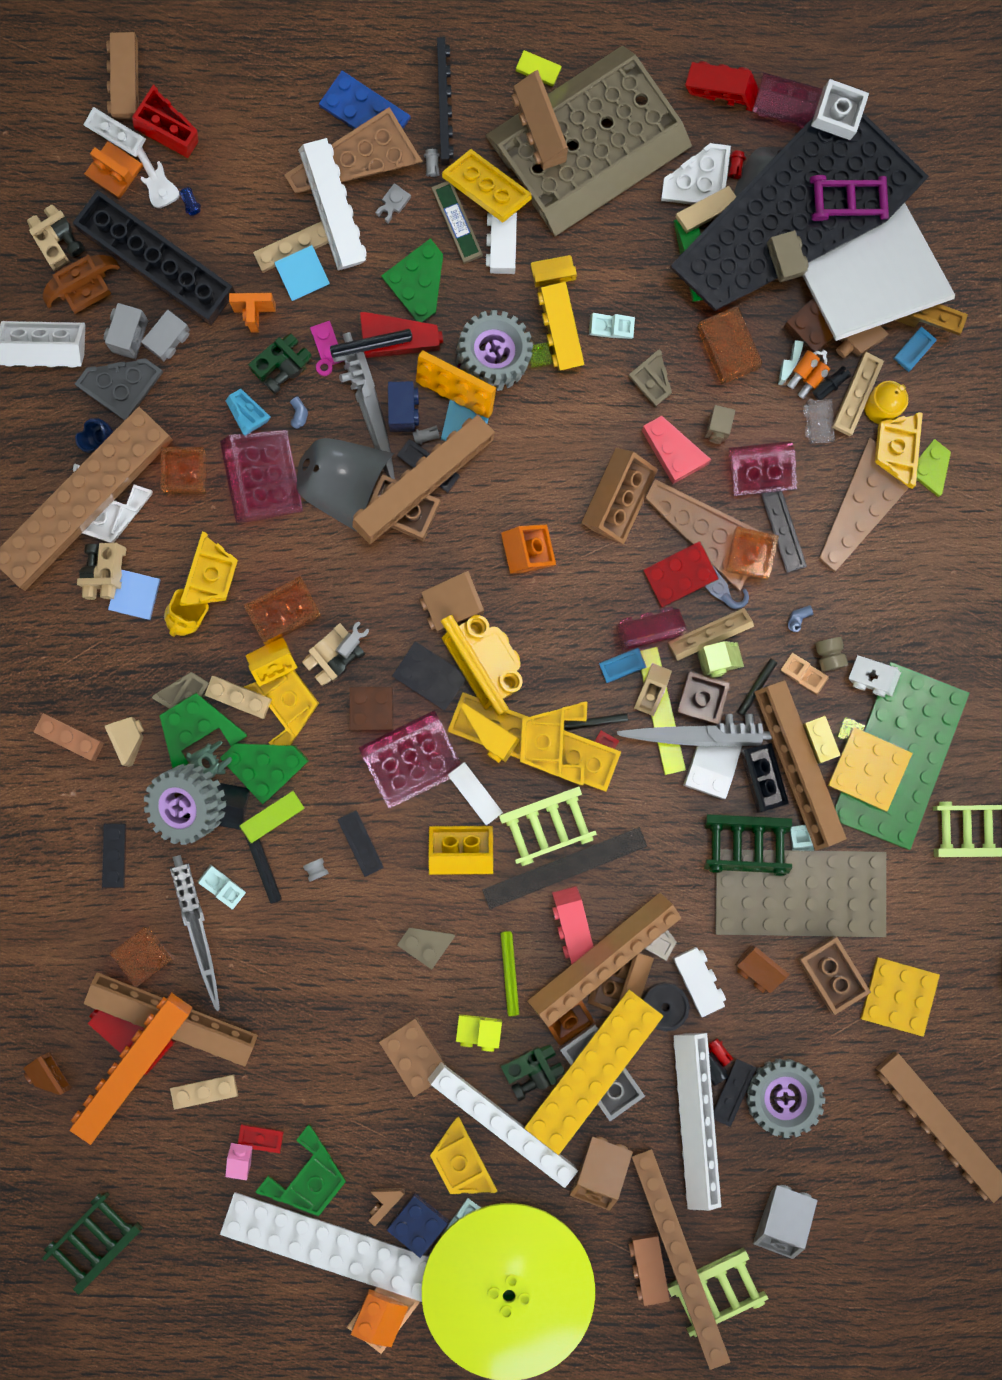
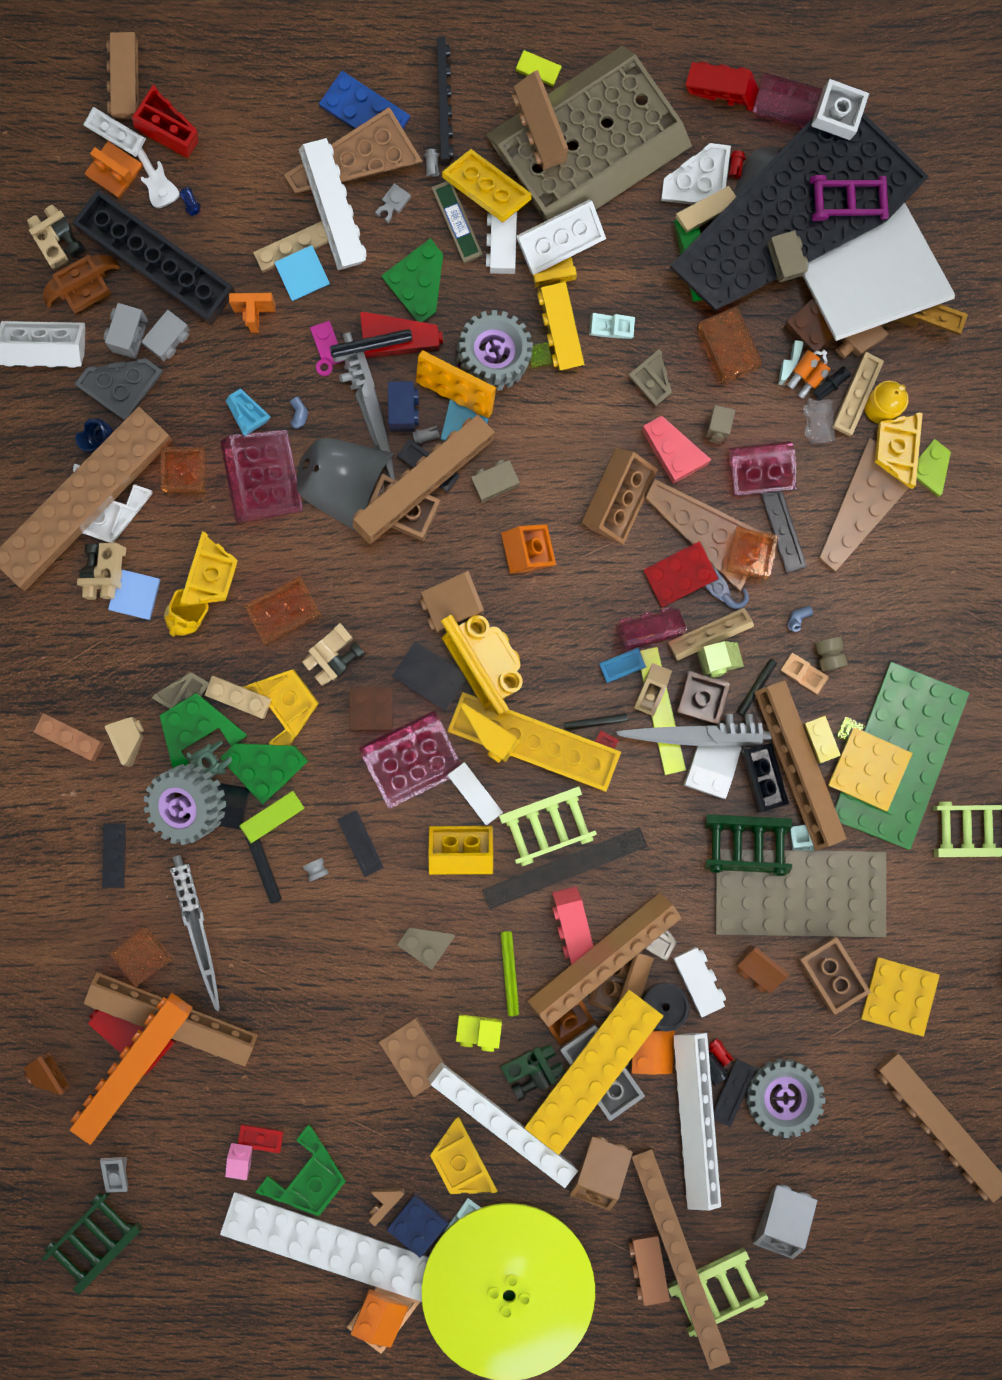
(114, 1174): none -> light grey slope
(204, 1091): tan plate -> none
(221, 886): light aqua slope -> none
(270, 661): yellow bracket -> none
(280, 356): dark green hips -> none
(350, 641): light grey bar -> none
(495, 480): none -> dark tan brick
(544, 742): yellow wing -> none
(561, 237): none -> white plate
(655, 1054): none -> orange slope
(865, 668): white brick -> none
(915, 349): dark azure tile -> none

